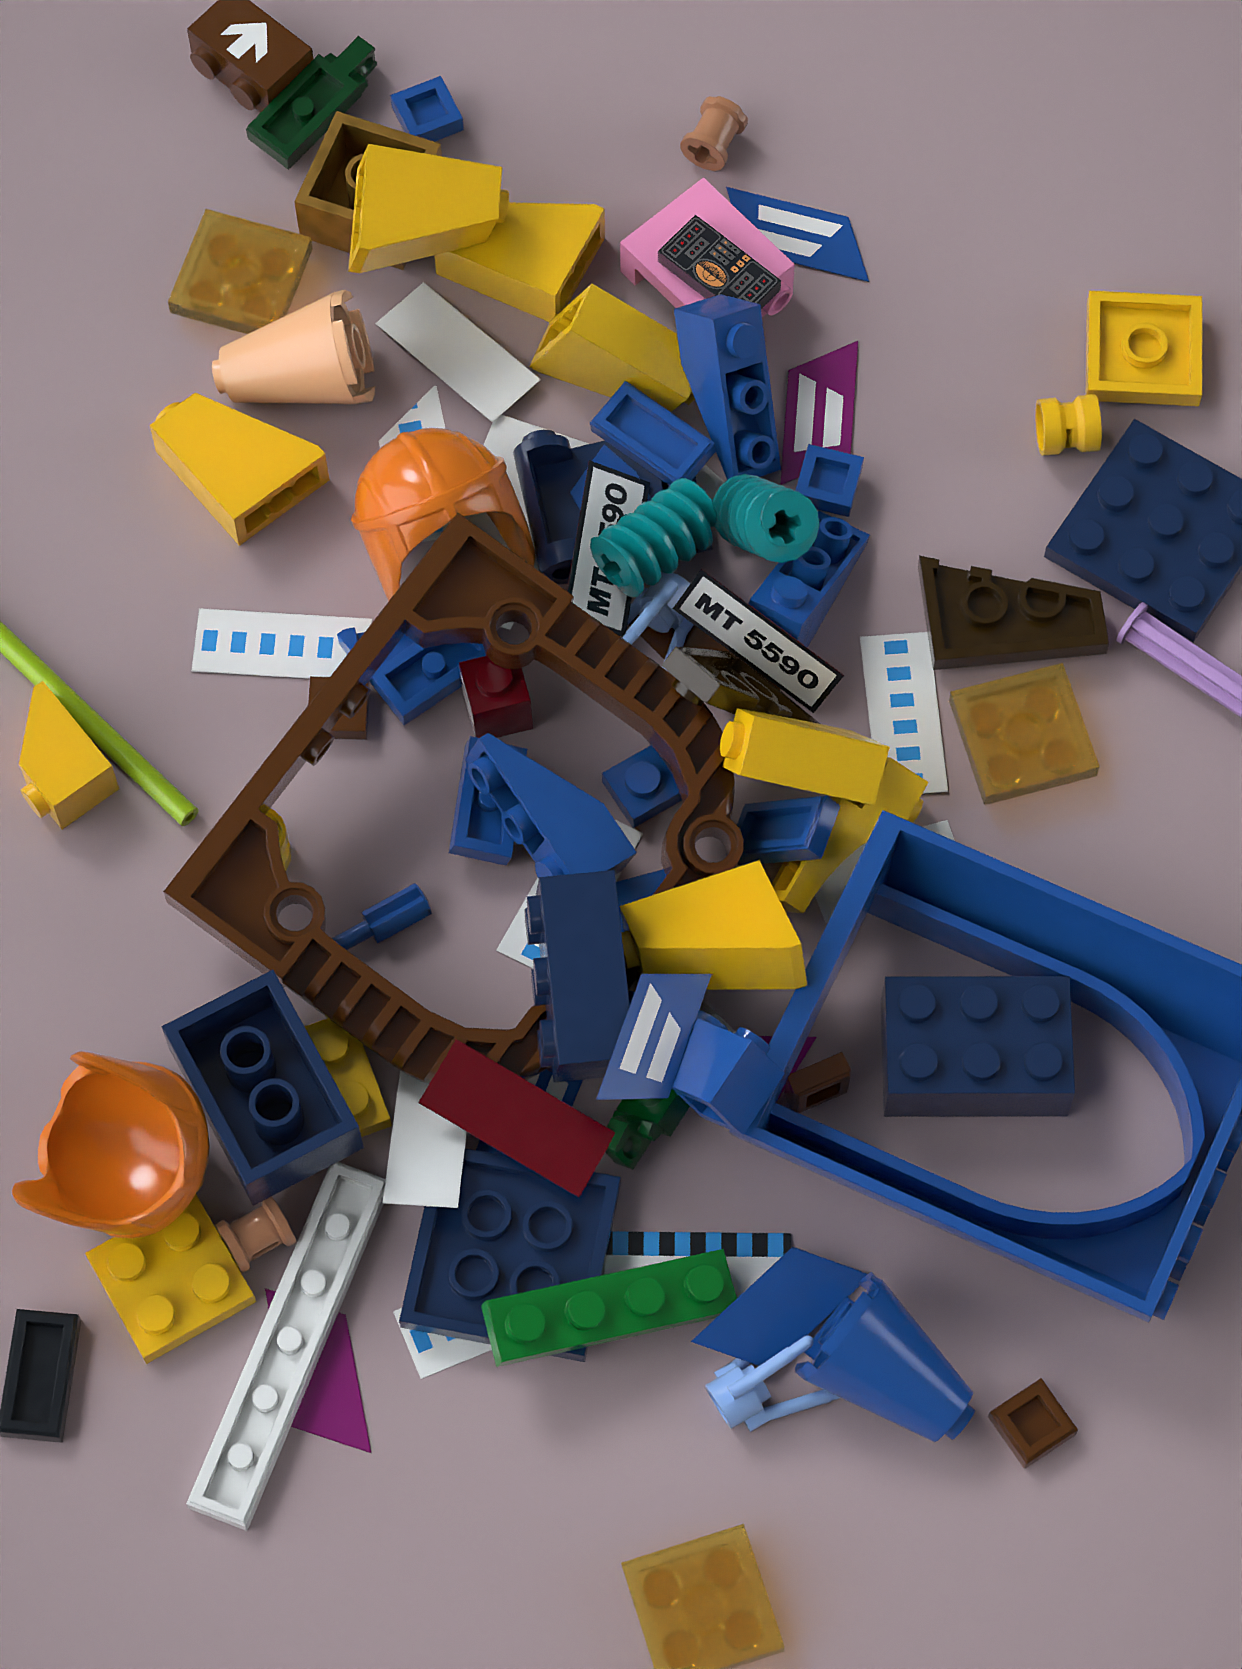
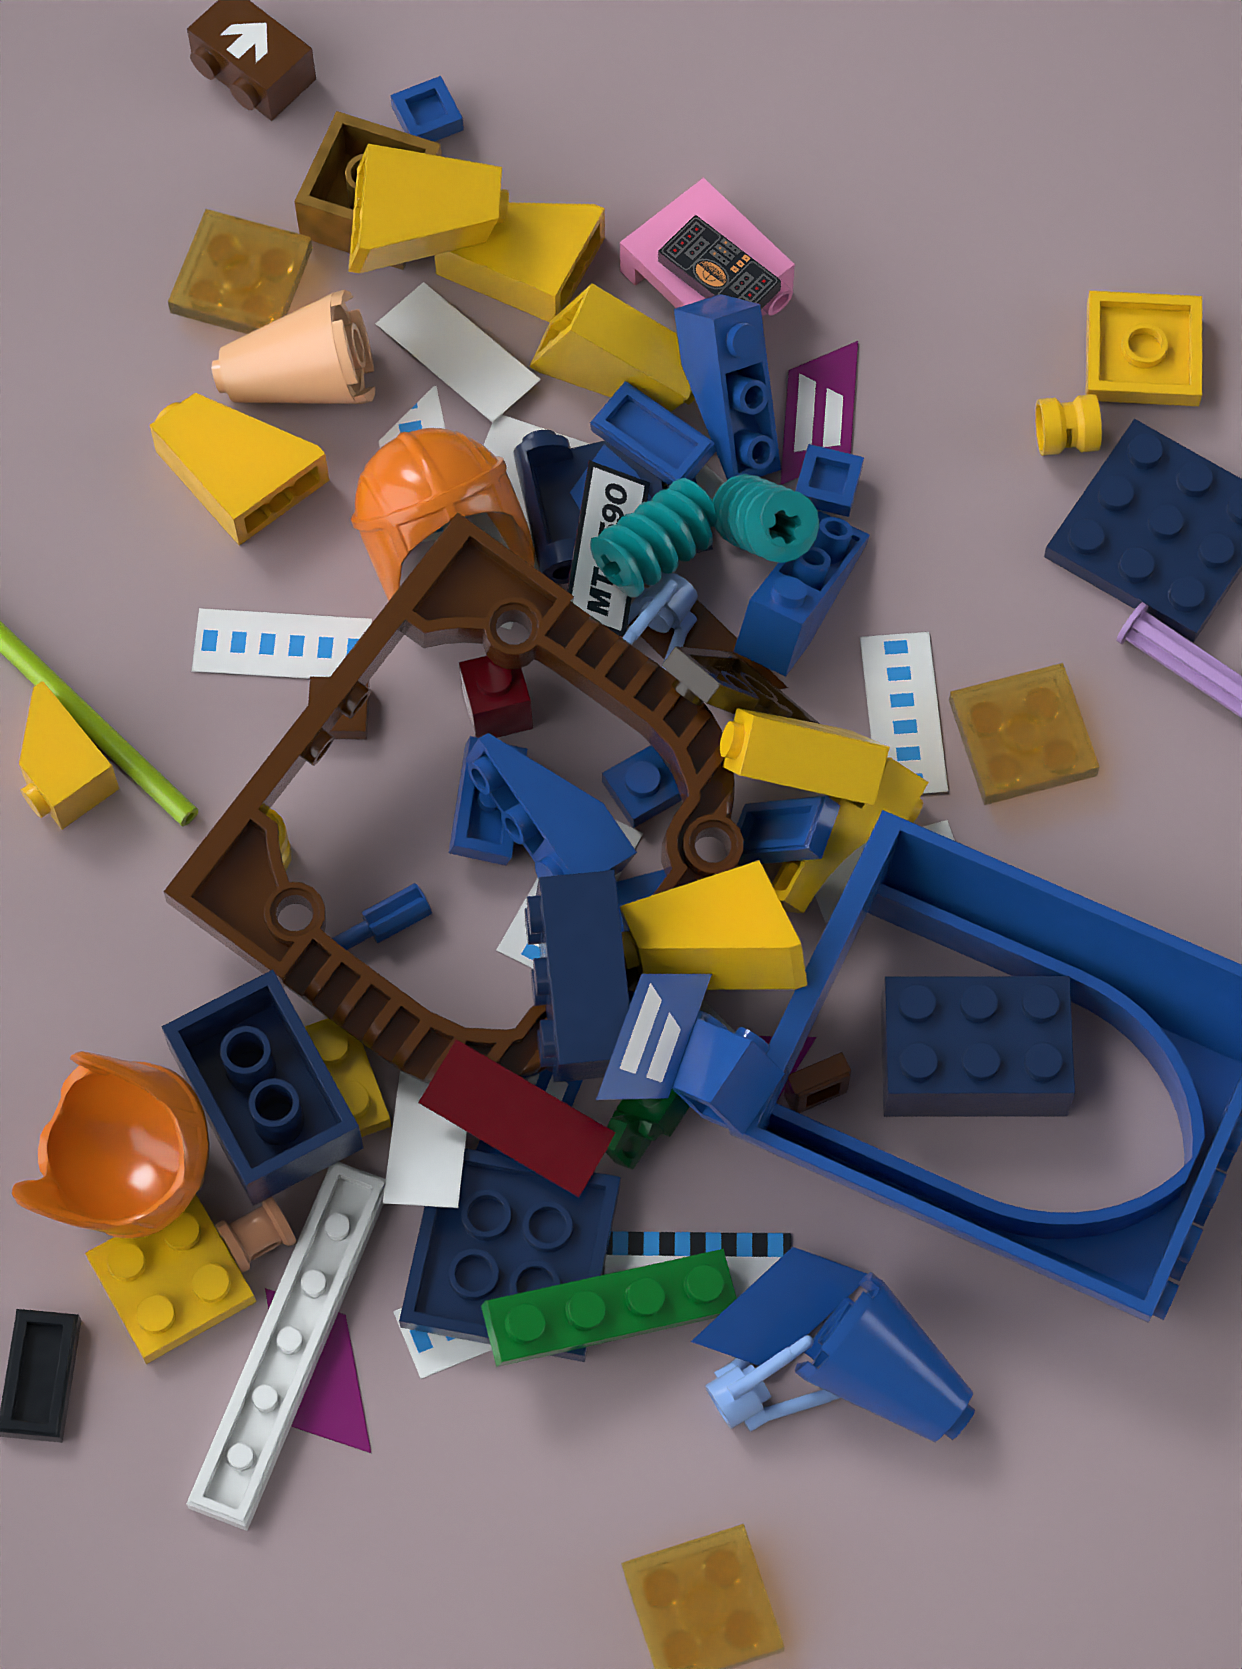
(310, 101): dark green hinge -> none
(415, 676): blue wing -> none
(713, 133): nougat bush -> none
(757, 641): sticker -> none
(804, 233): blue sticker -> none
(1005, 620): dark brown wing -> none
(1032, 1423): reddish brown tile -> none

